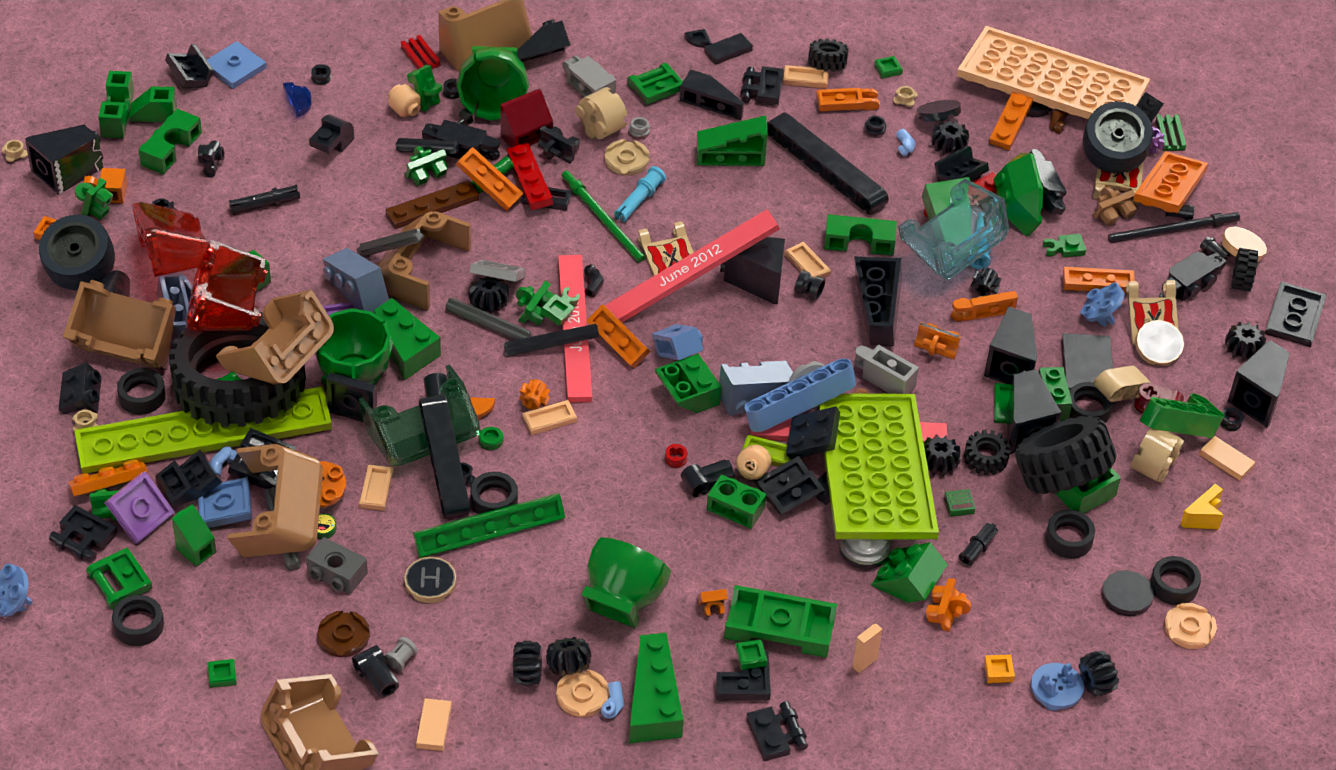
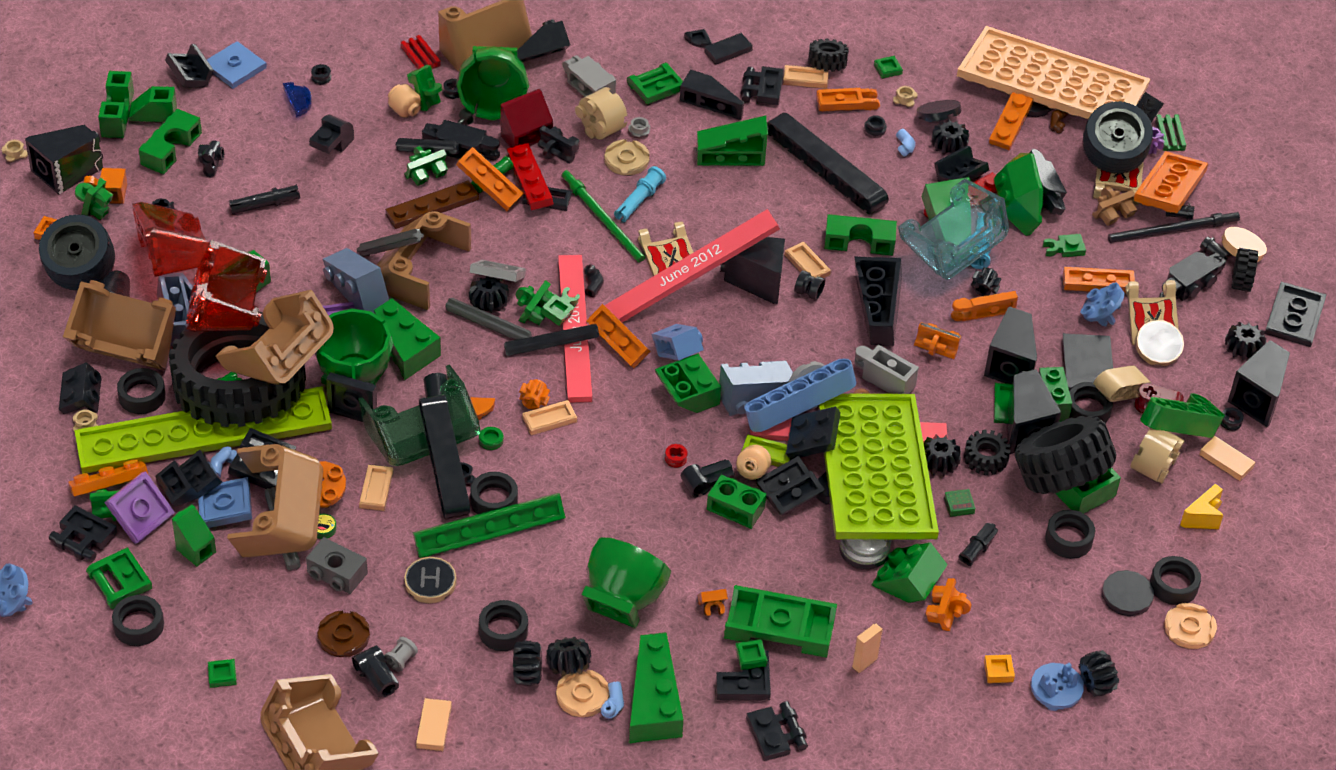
(497, 609): none -> black tyre

